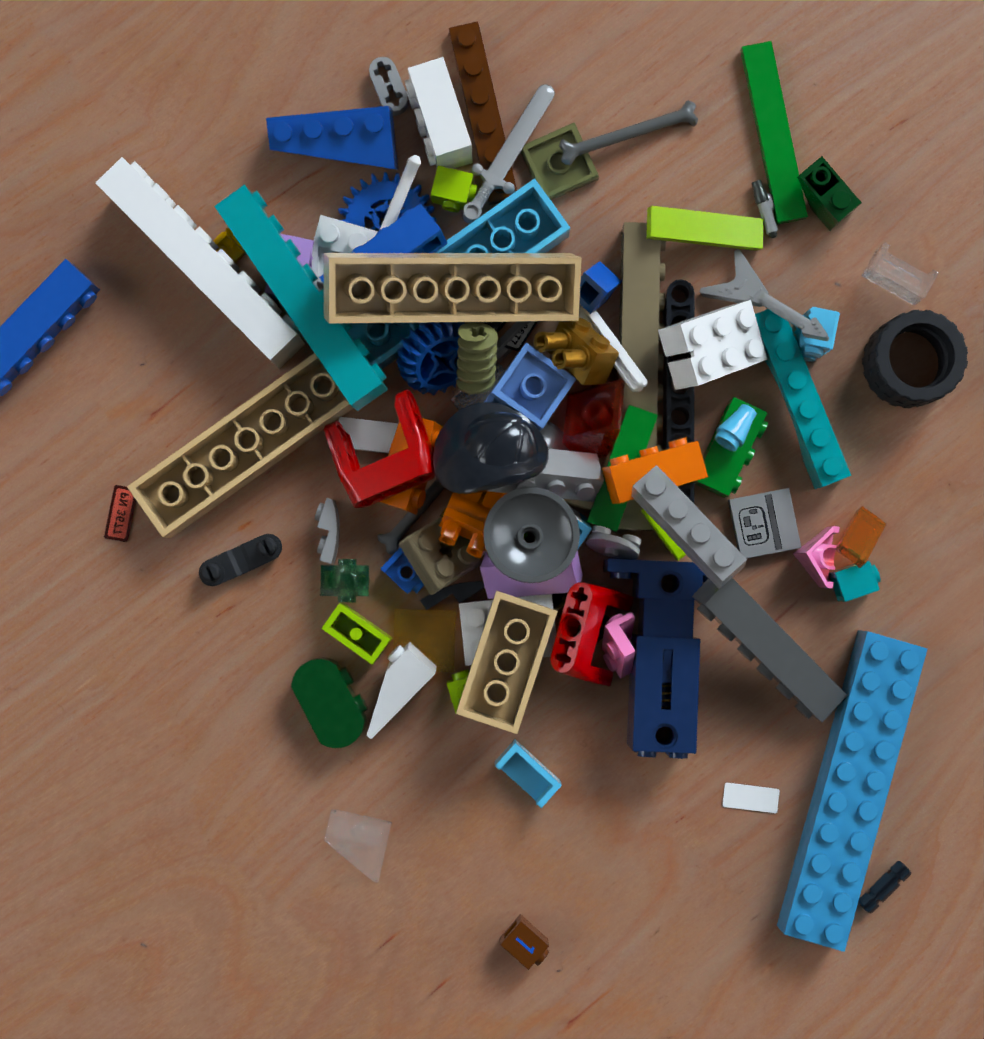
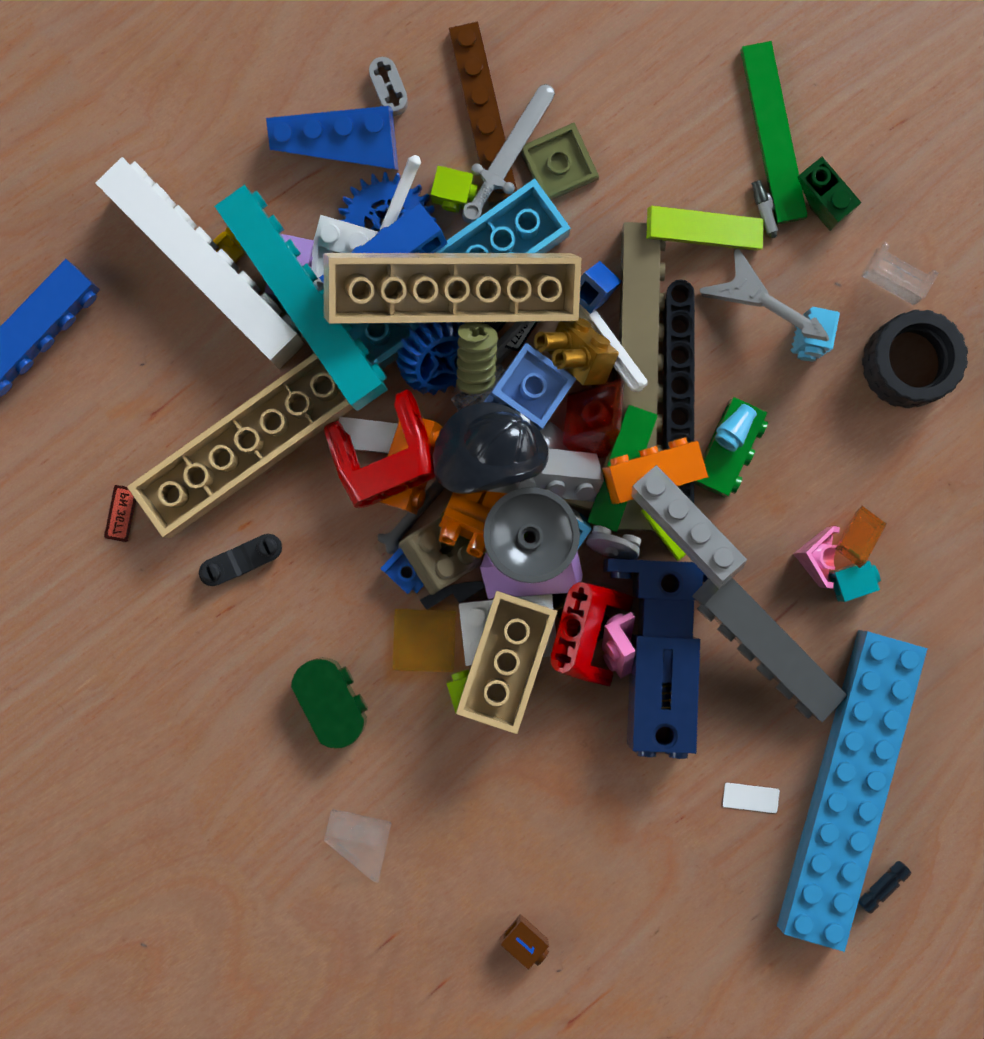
(328, 519): light grey slope -> none
(345, 580): clear green brick -> none
(357, 633): lime brick -> none
(403, 679): white slope -> none
(438, 115): white brick -> none
(528, 773): medium azure panel -> none
(572, 150): dark grey piece -> none
(717, 343): white piece -> none
(764, 523): light grey tile -> none
(813, 429): teal arch -> none

